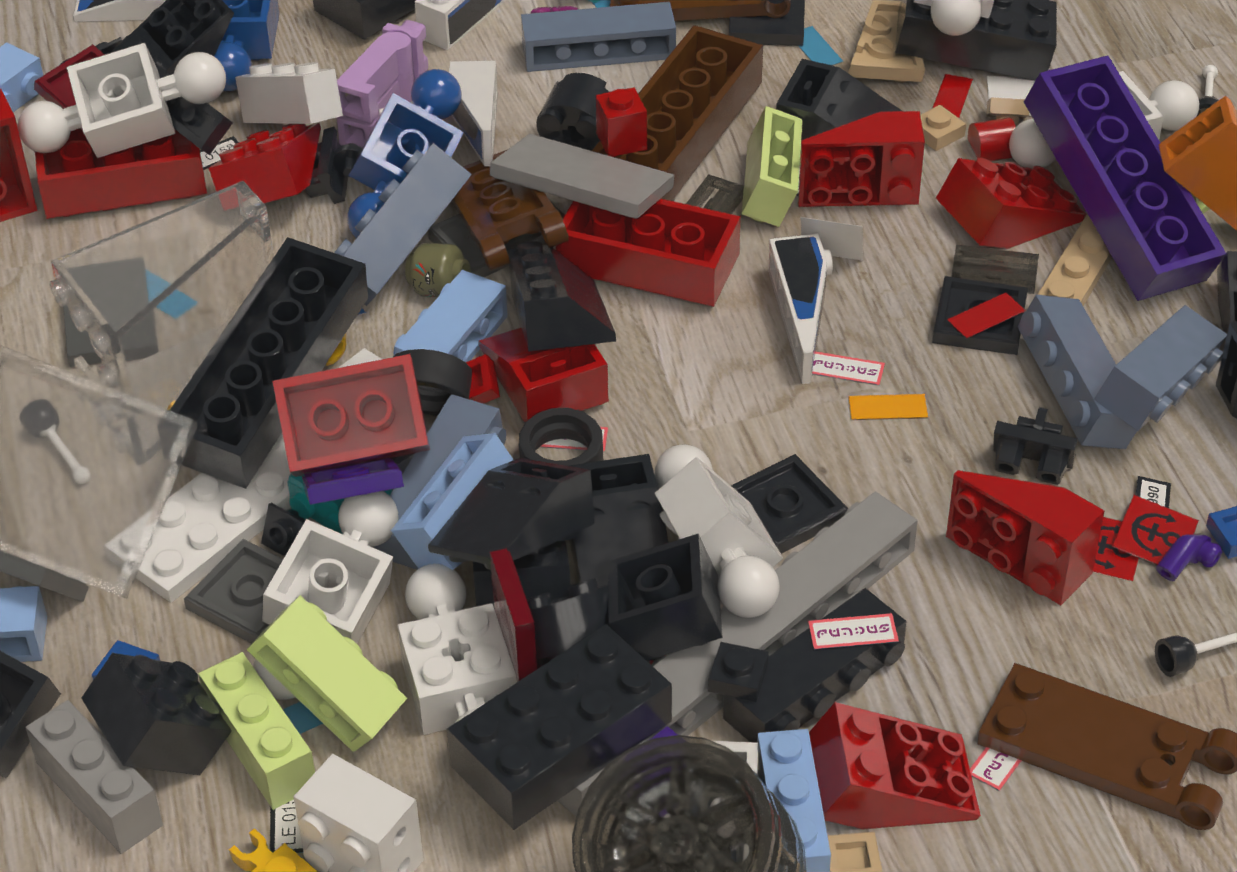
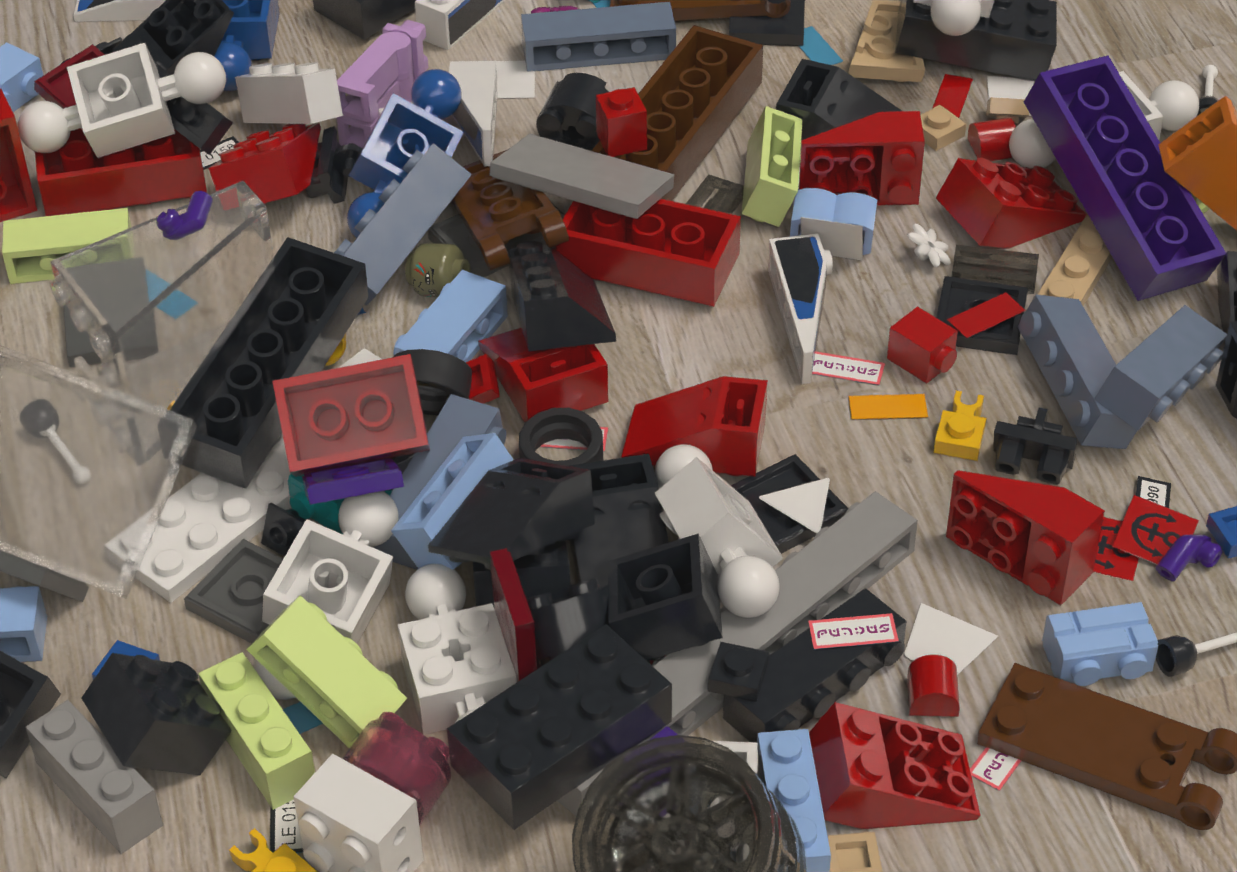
(36, 241): none -> yellowish green brick
(193, 220): none -> dark purple arm
(403, 760): none -> clear pink brick
(514, 80): none -> white sticker
(716, 416): none -> red slope
(802, 503): none -> white sticker
(841, 208): none -> light blue brick
(922, 345): none -> red brick
(928, 247): none -> white plant
(933, 687): none -> red brick
(946, 636): none -> white sticker
(961, 429): none -> yellow plate
(1100, 643): none -> light blue brick

